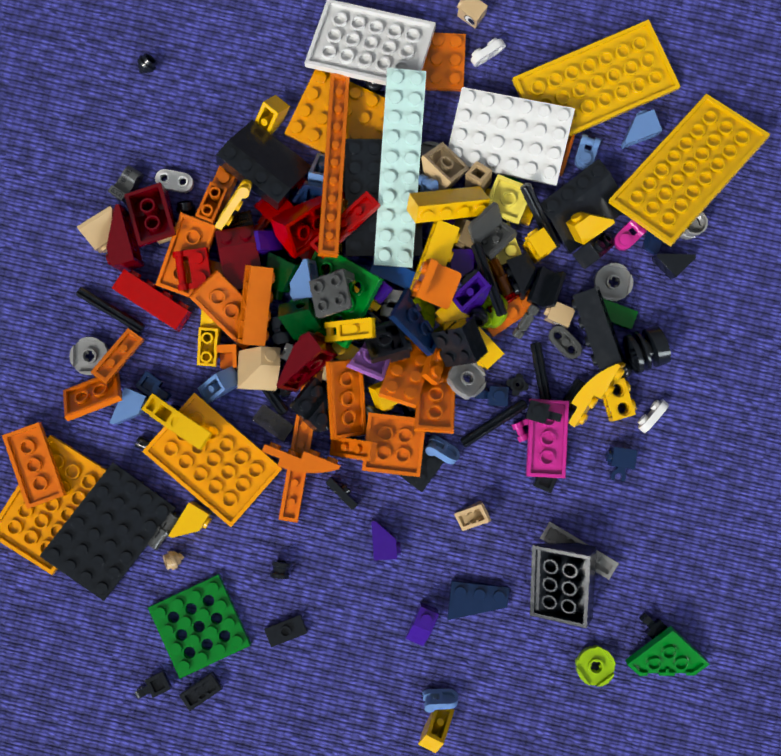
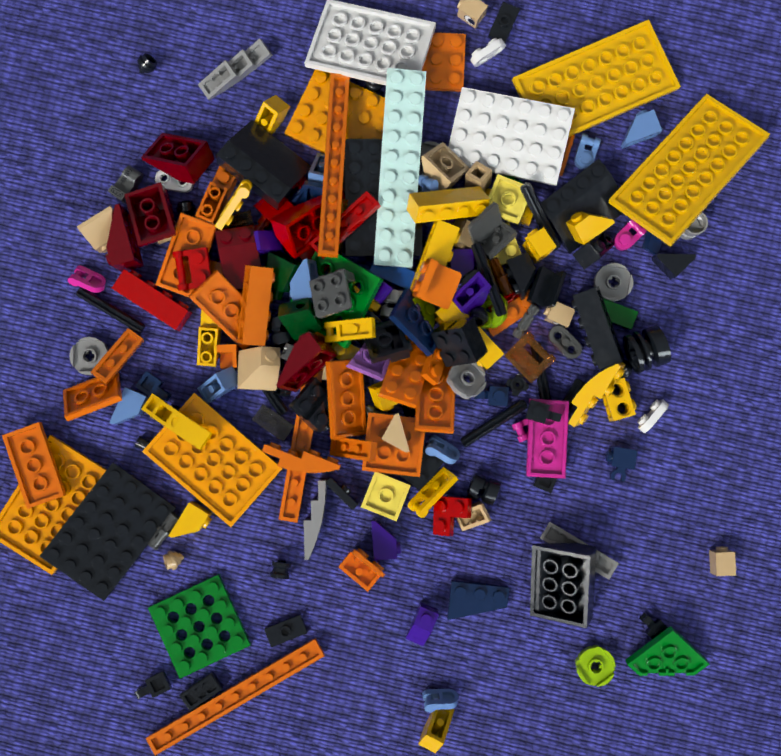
(94, 281): none -> dark pink plate
(179, 157): none -> dark red slope
(235, 696): none -> orange plate
(236, 69): none -> light grey slope
(313, 525): none -> light grey slope
(361, 569): none -> orange bracket
(385, 496): none -> light yellow plate
(395, 434): none -> tan slope
(432, 492): none -> yellow plate
(444, 512): none -> red plate
(483, 488): none -> black wheel
(504, 22): none -> black plate
(525, 362): none -> clear orange plate
(722, 561): none -> tan brick

